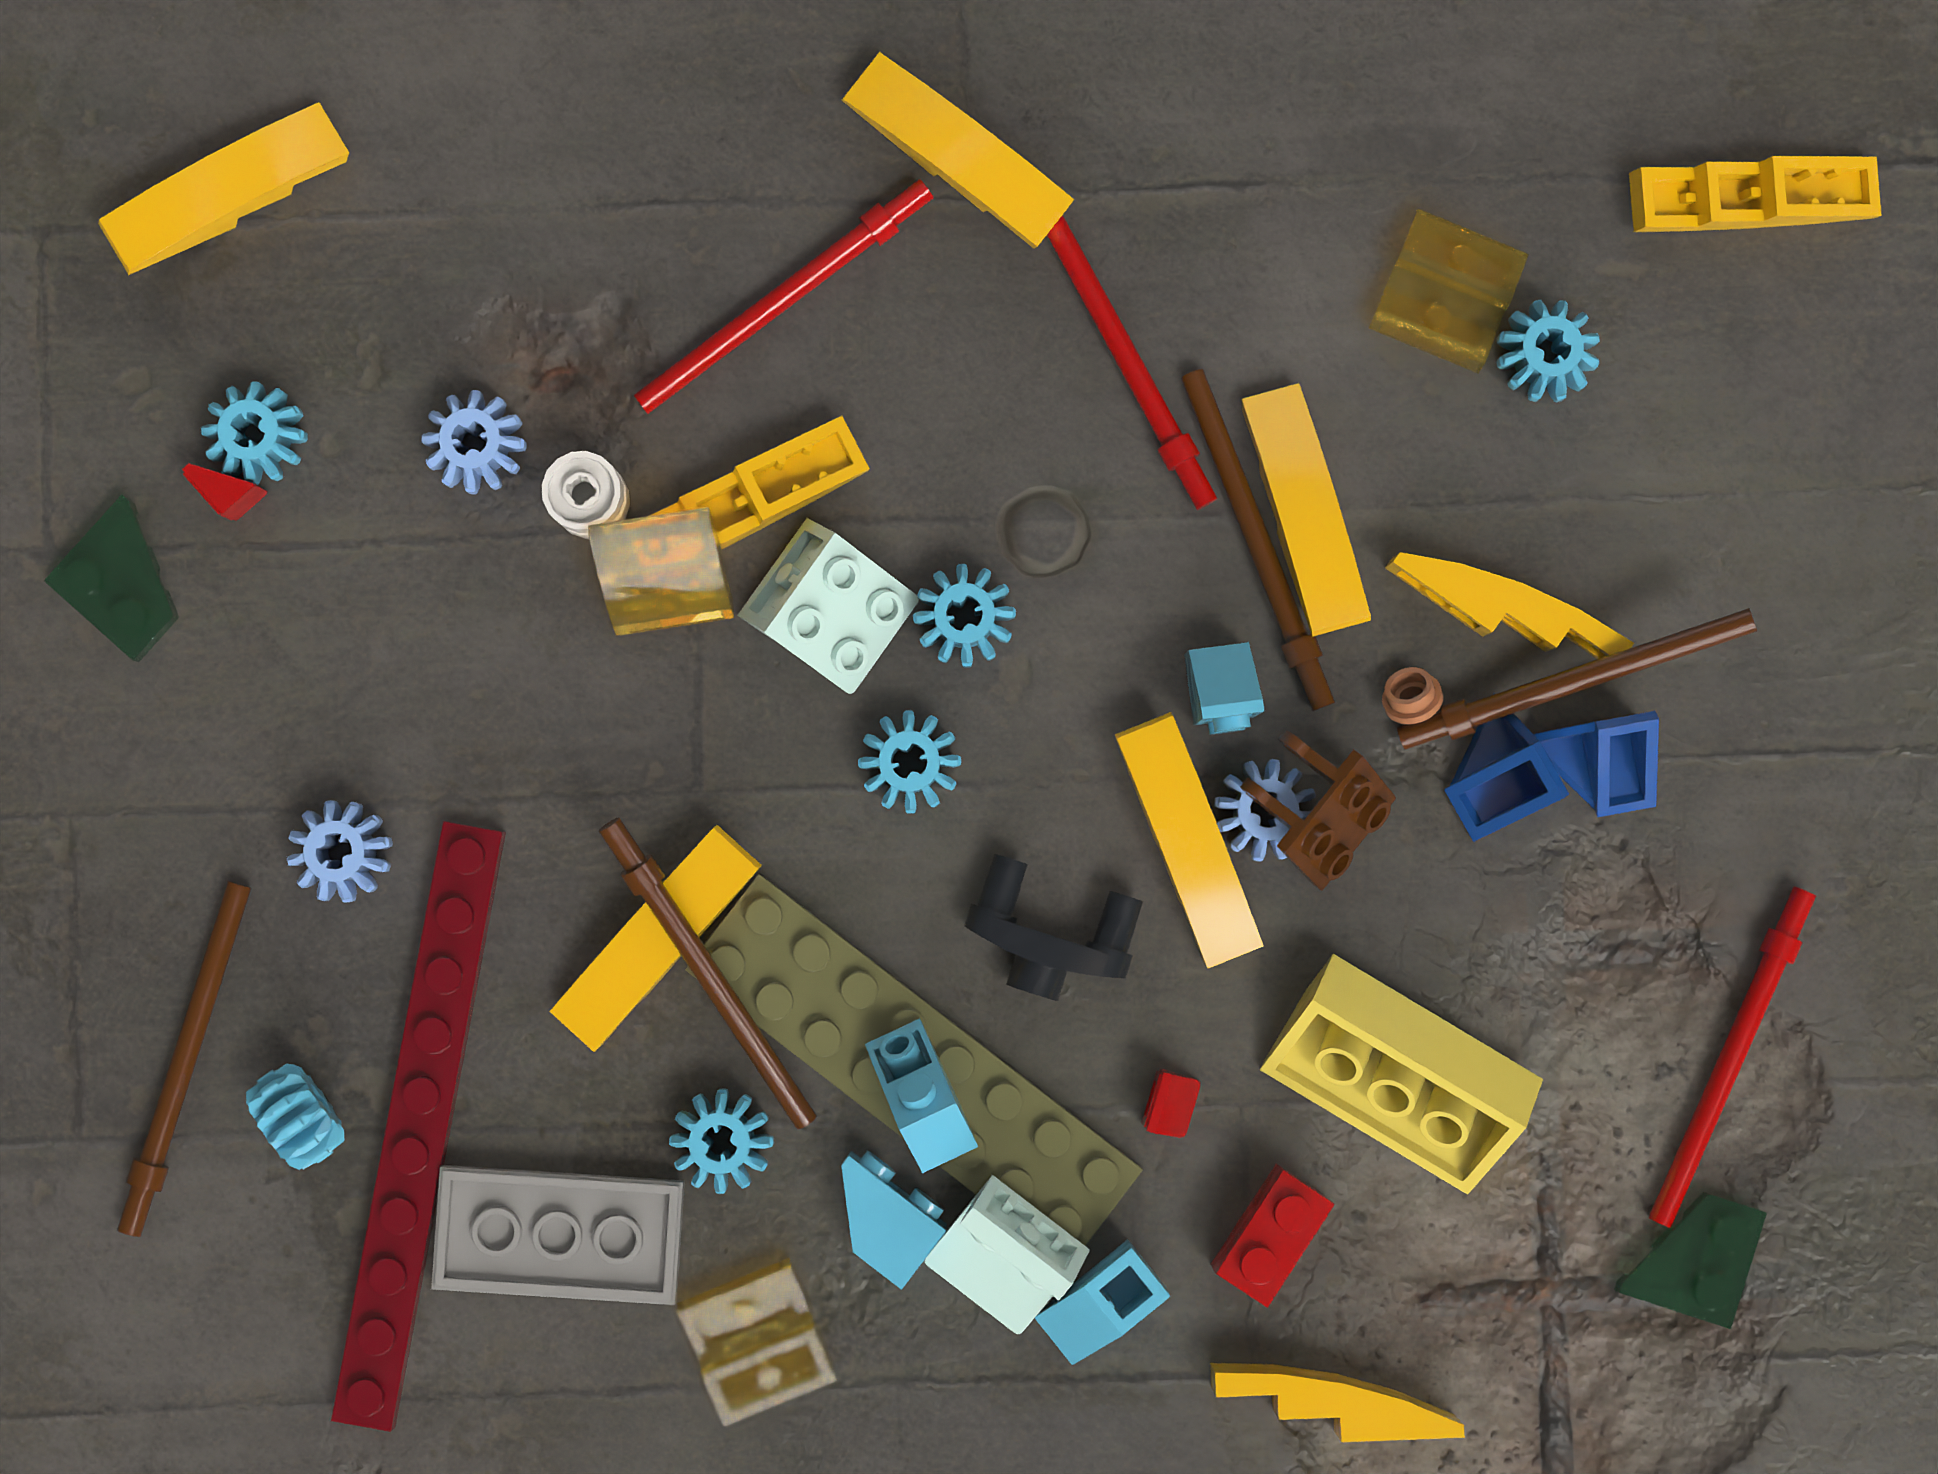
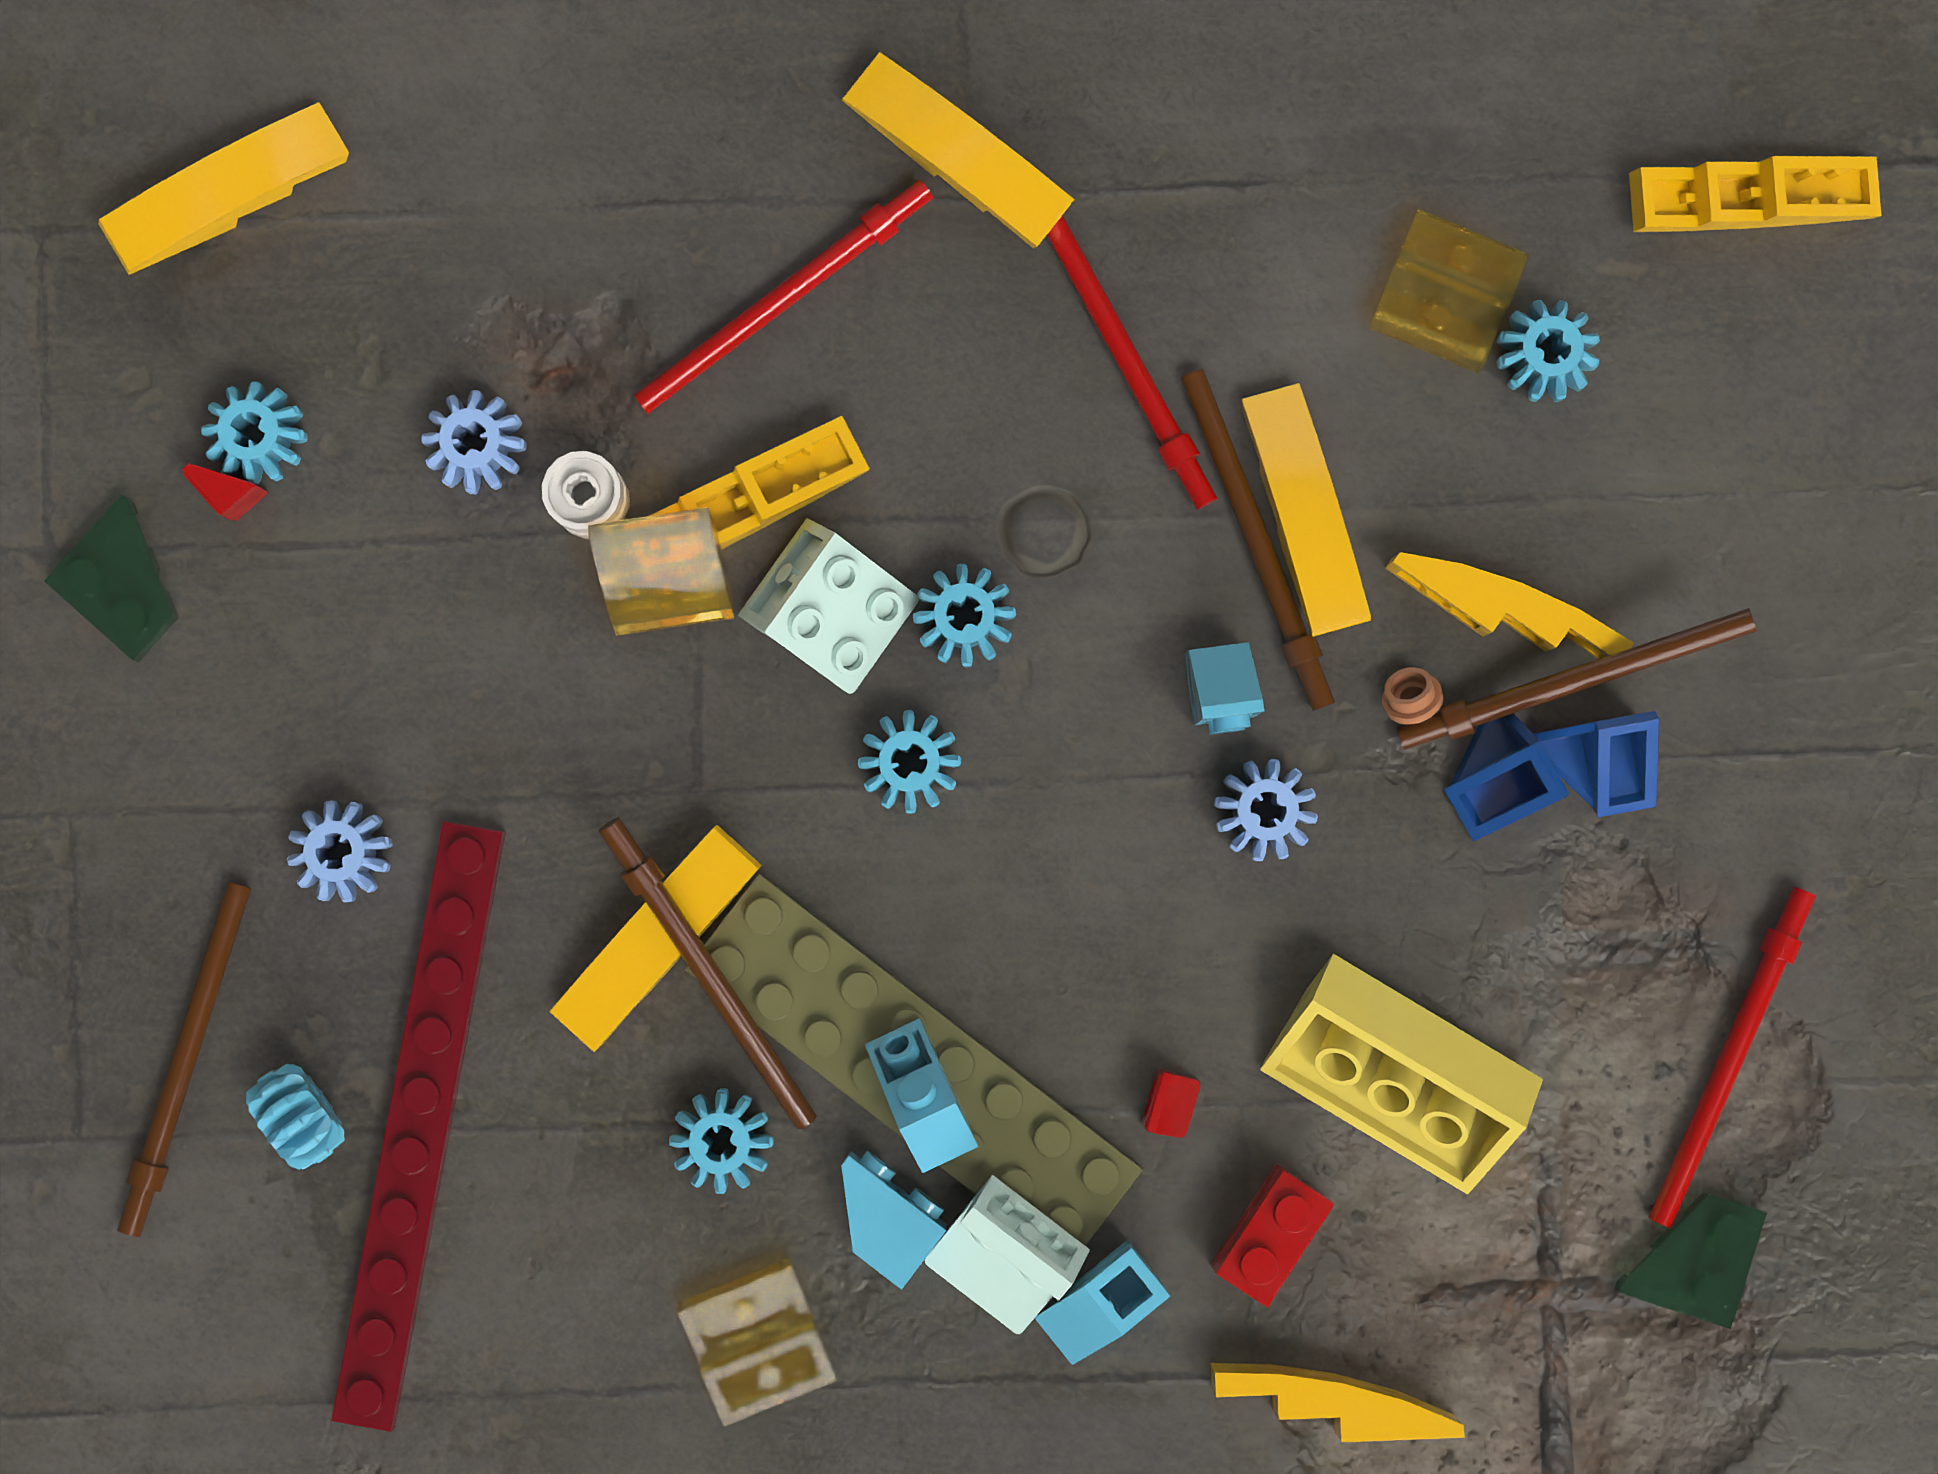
(558, 1235): light grey plate -> none
(1043, 958): black connector -> none
(1189, 840): yellow slope -> none
(1338, 823): reddish brown plate -> none

